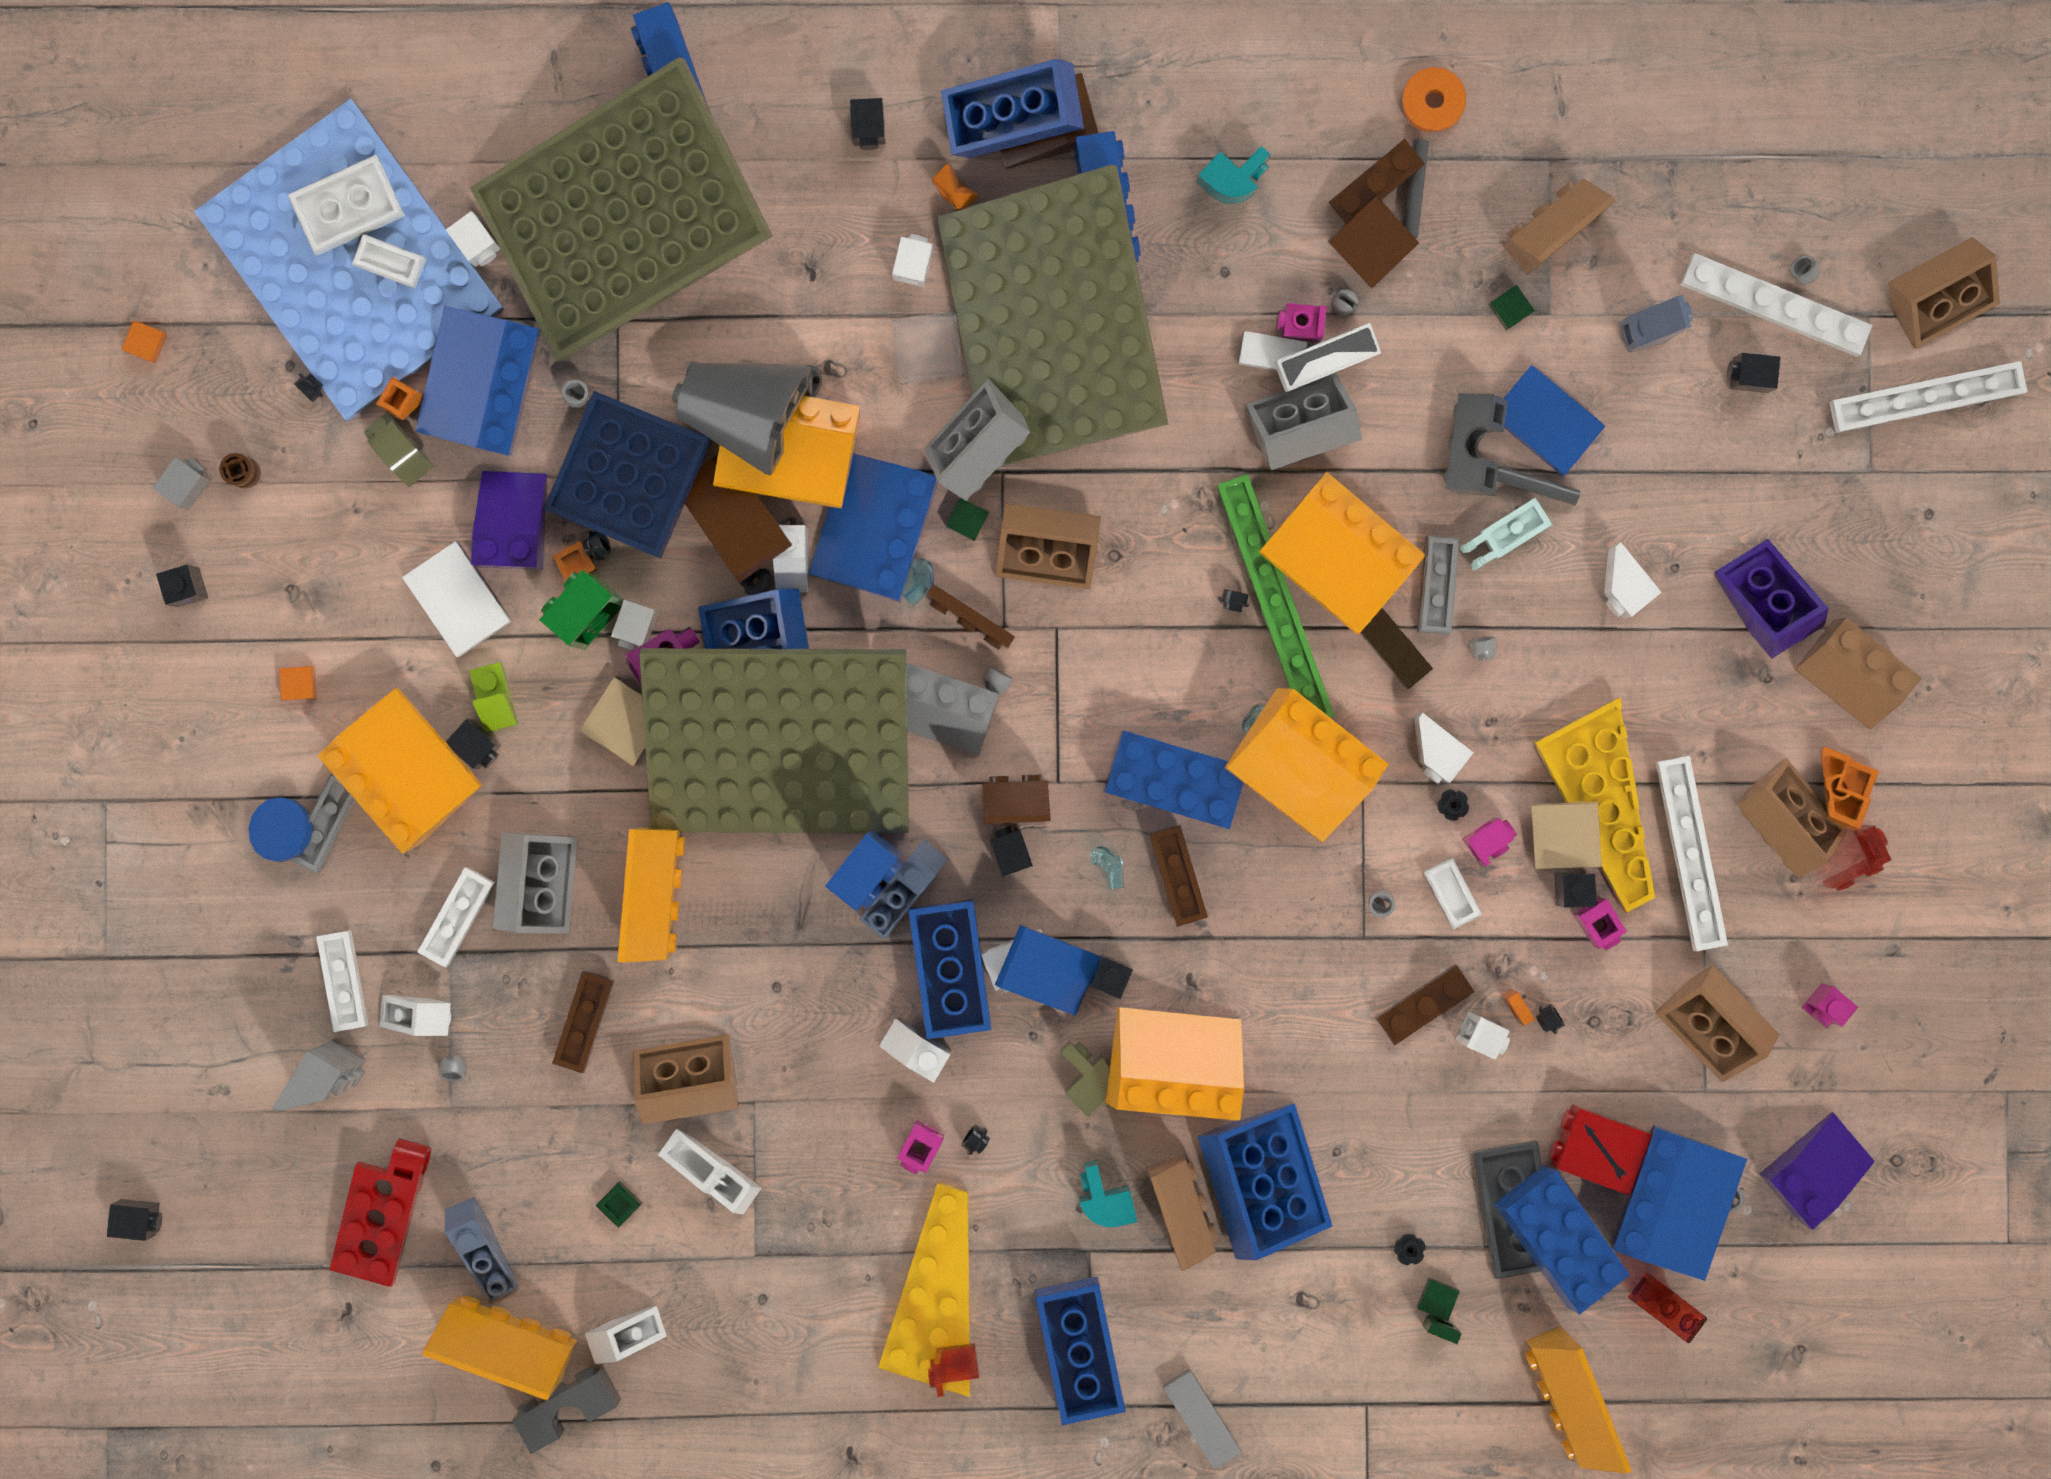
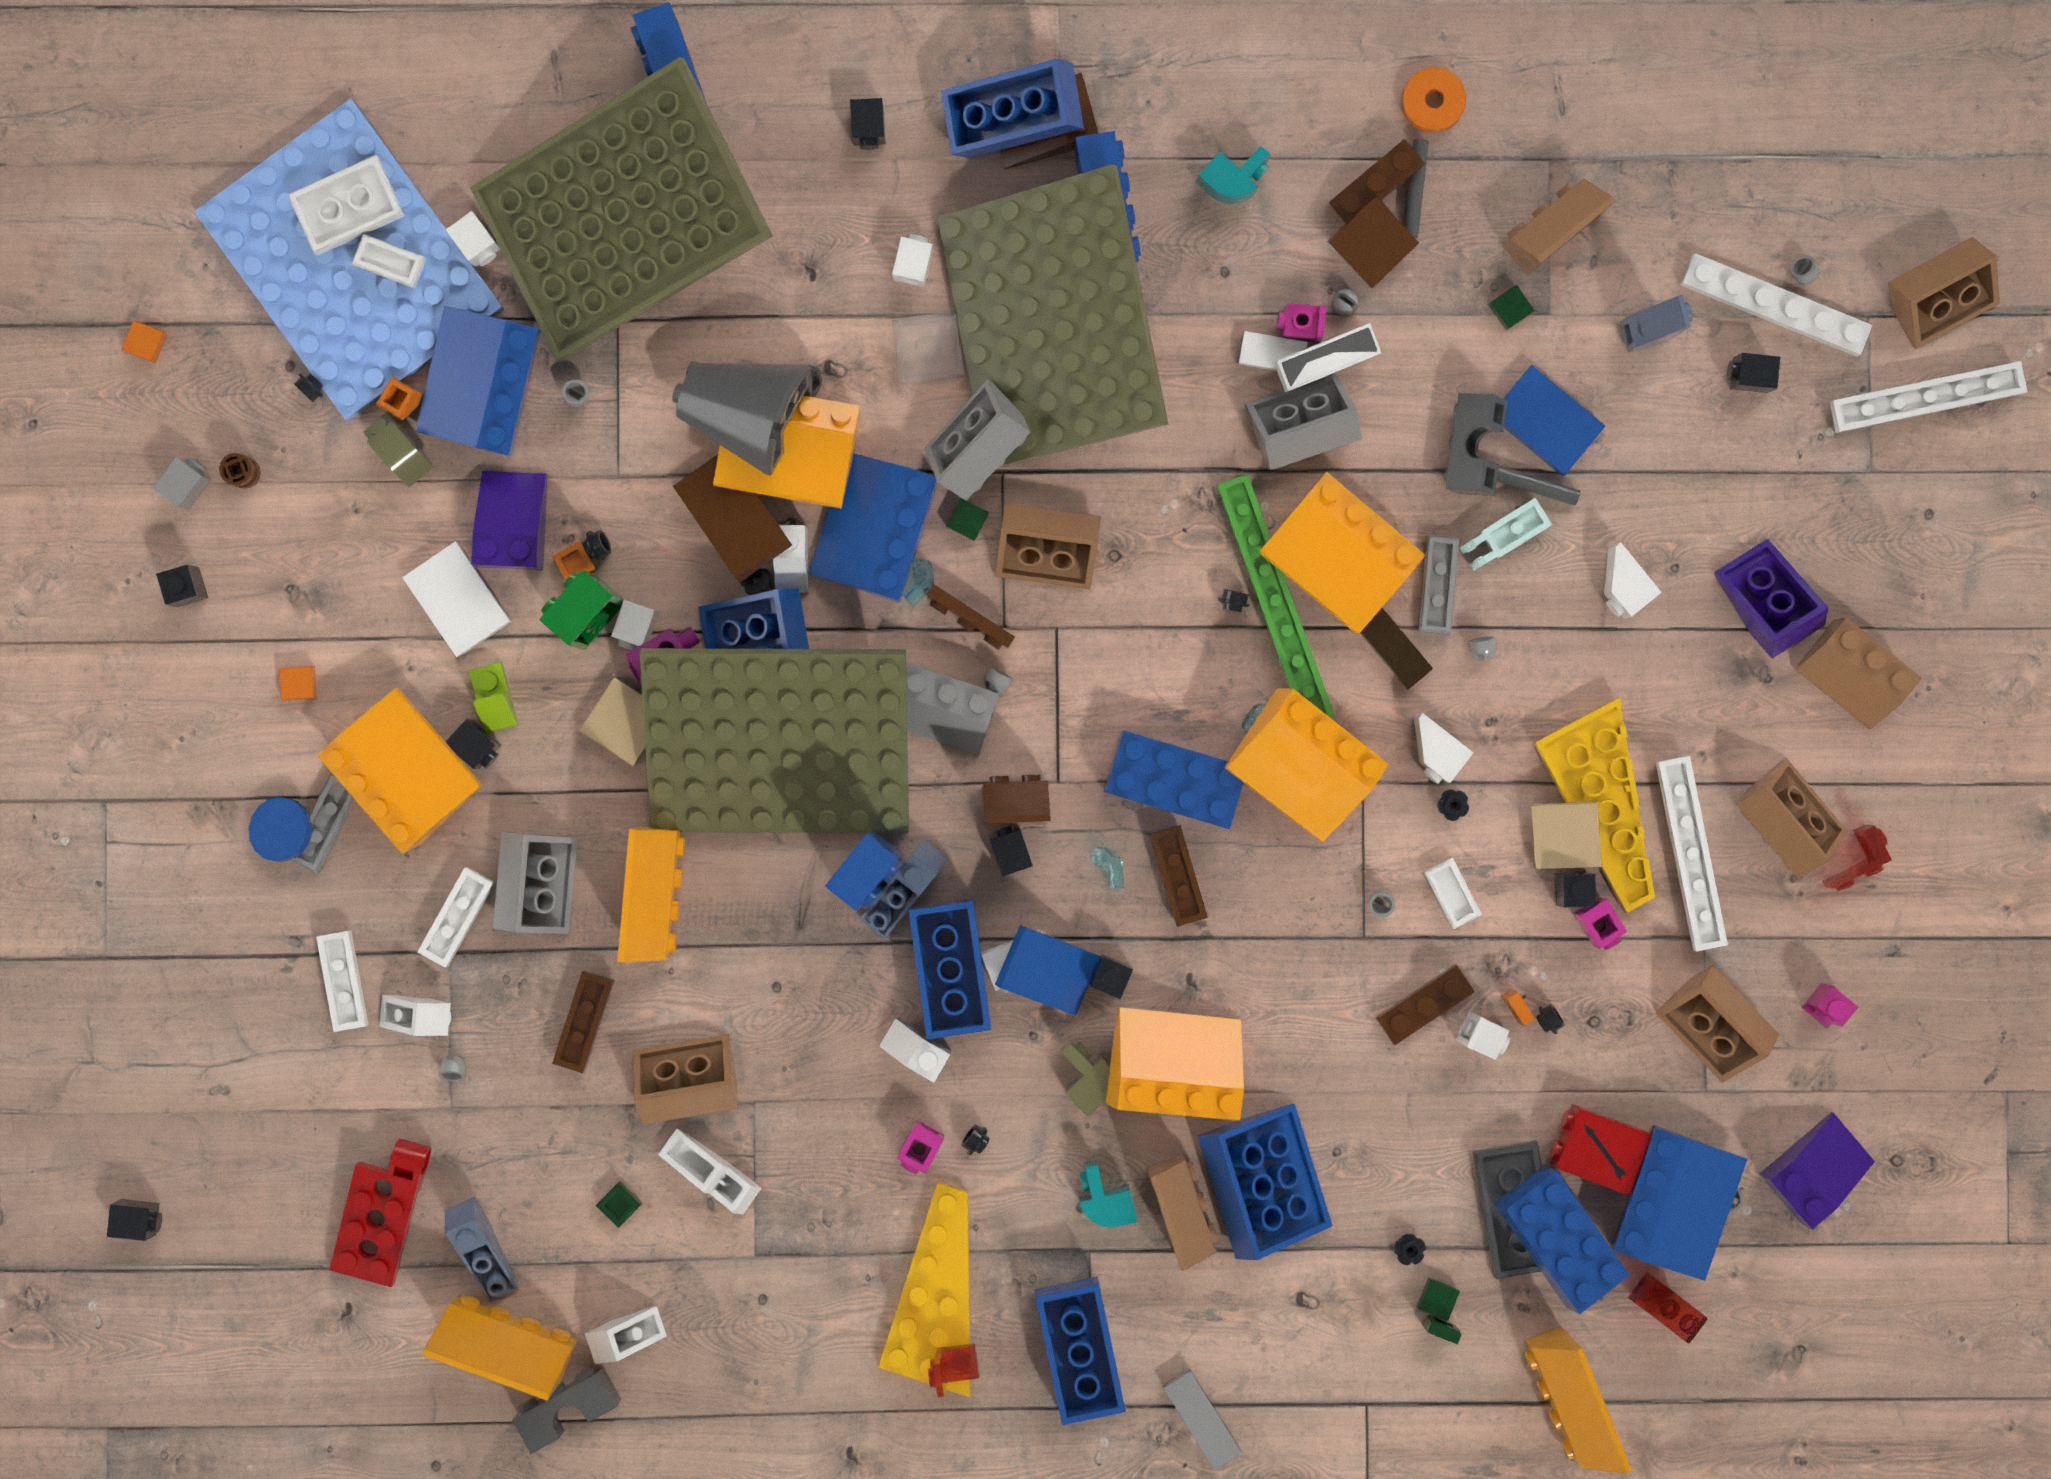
(321, 1075): light grey slope -> none
(627, 474): dark blue plate -> none
(953, 189): orange slope -> none
(1490, 840): dark pink brick -> none
(1846, 788): orange slope -> none

